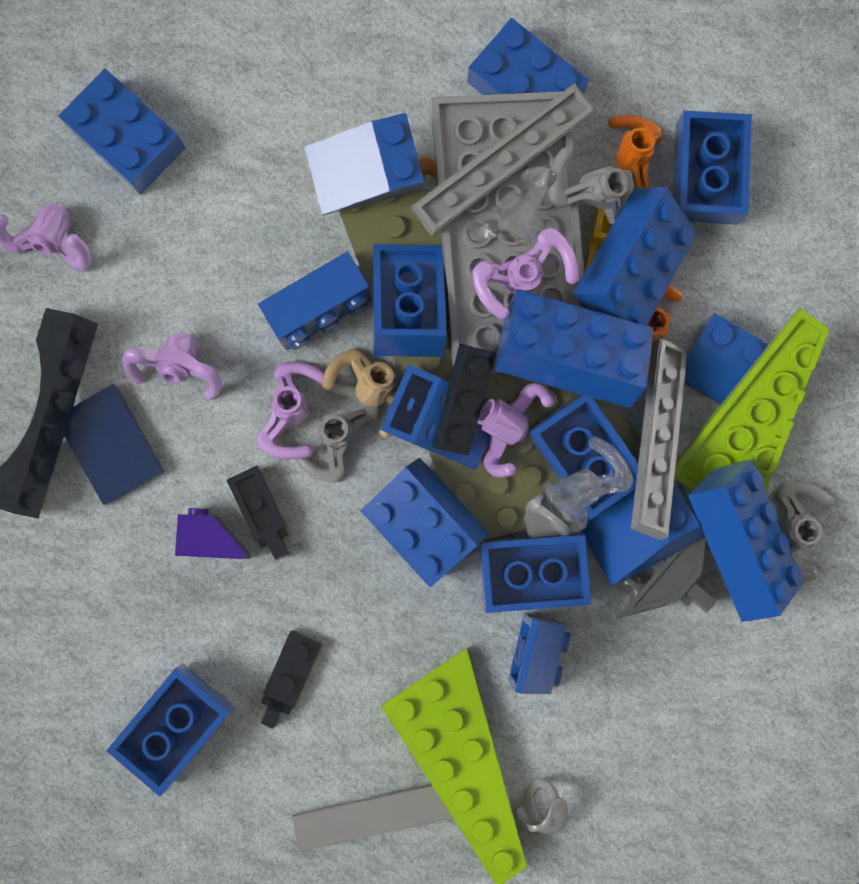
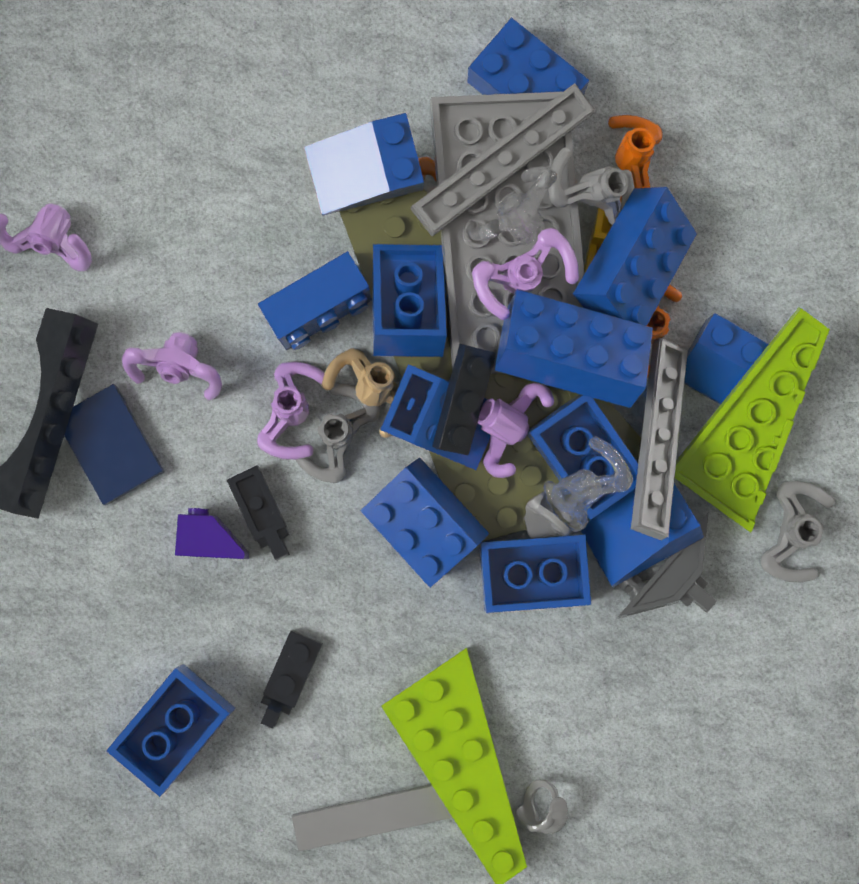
(122, 131): blue brick -> none
(537, 655): blue slope -> none
(712, 166): blue brick -> none
(746, 541): blue brick -> none

